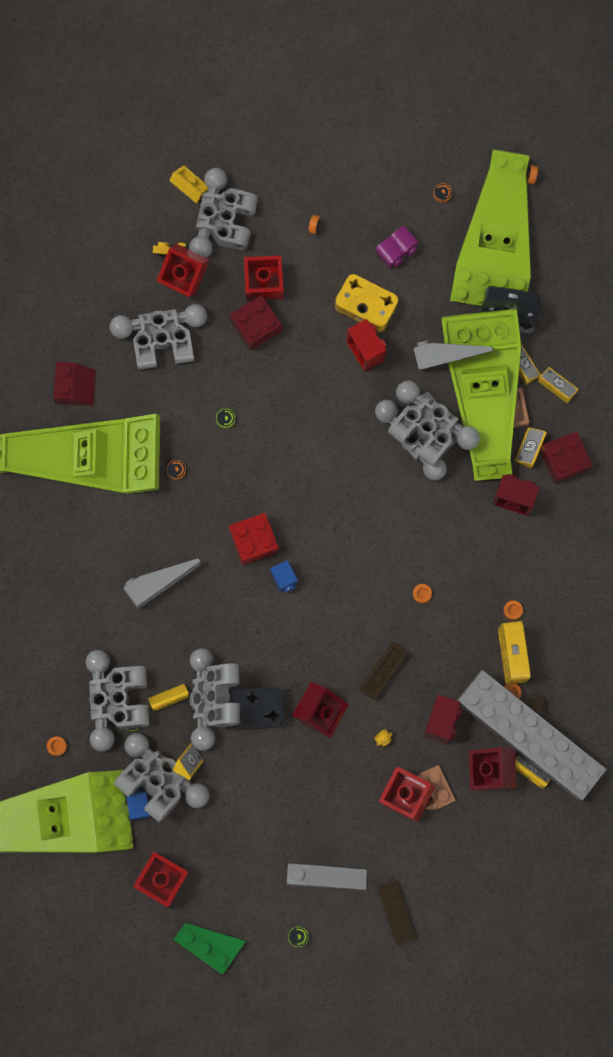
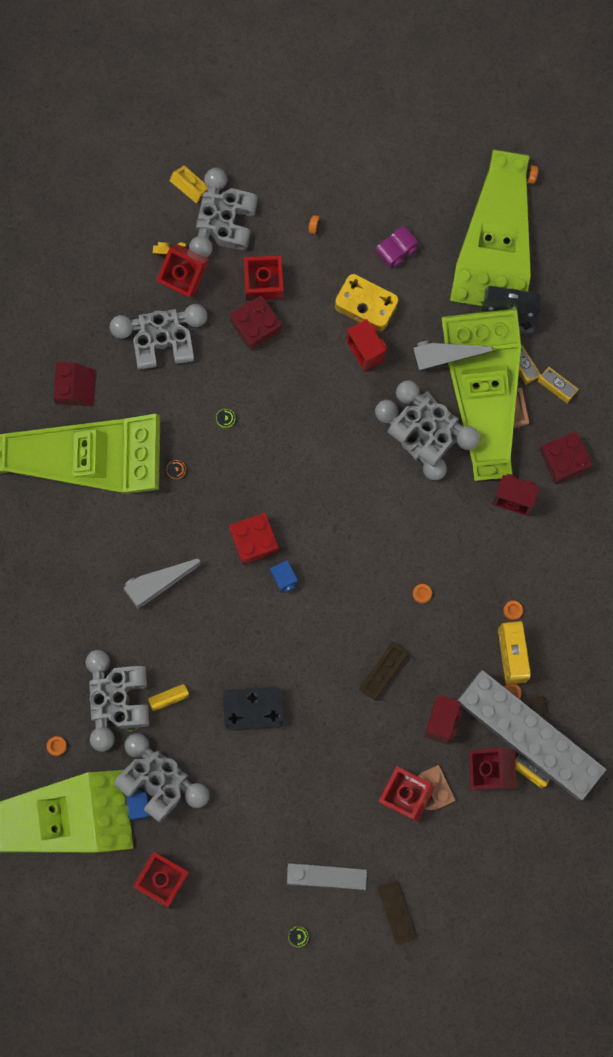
(188, 762): slope -> none
(209, 946): green wing -> none
(211, 697): light grey connector -> none
(320, 709): dark red slope -> none
(383, 738): yellow plate -> none
(442, 192): black tile -> none
(530, 447): slope -> none

